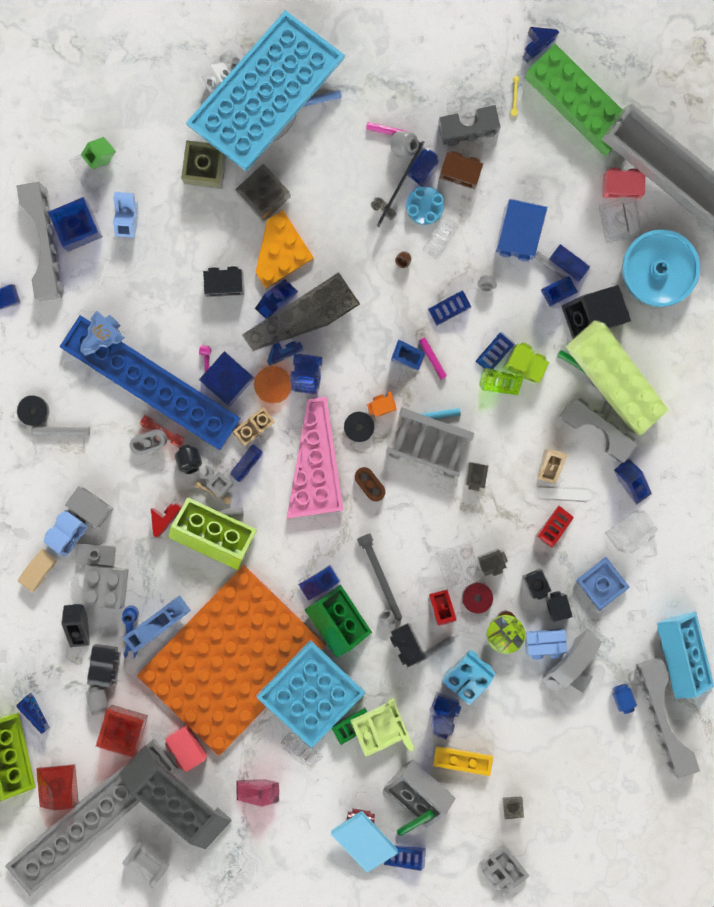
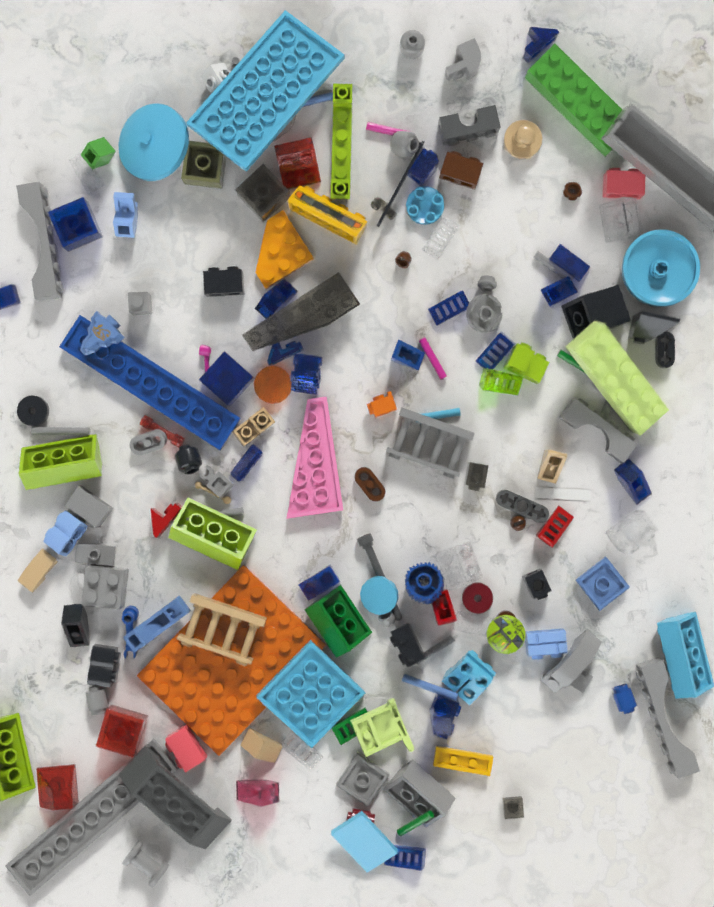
(30, 709): clear blue slope -> none
(60, 462): none -> lime slope
(139, 303): none -> light grey brick
(153, 142): none -> medium azure dish
(218, 609): none -> tan fence
(261, 746): none -> tan slope
(297, 163): none -> clear red slope
(327, 214): none -> yellow slope
(341, 141): none -> lime slope
(362, 779): none -> light grey tile
(365, 420): black piece -> none
(379, 595): none -> medium azure tile
(412, 44): none -> light grey head
(424, 572): none -> blue brick
(430, 687): none -> medium blue bar
(469, 61): none -> light grey brick
(484, 313): none -> light grey tile
(492, 562): clear smoke brick -> none
(508, 865): light grey plate -> none
(514, 111): light yellow hinge -> none
(516, 519): none -> reddish brown hinge
(520, 229): blue slope -> none
(523, 139): none -> tan plate
(533, 516): none -> dark grey beam
(558, 606): black brick -> none
(572, 186): none -> reddish brown plate
(649, 325): none -> black slope
(670, 350): none -> black beam

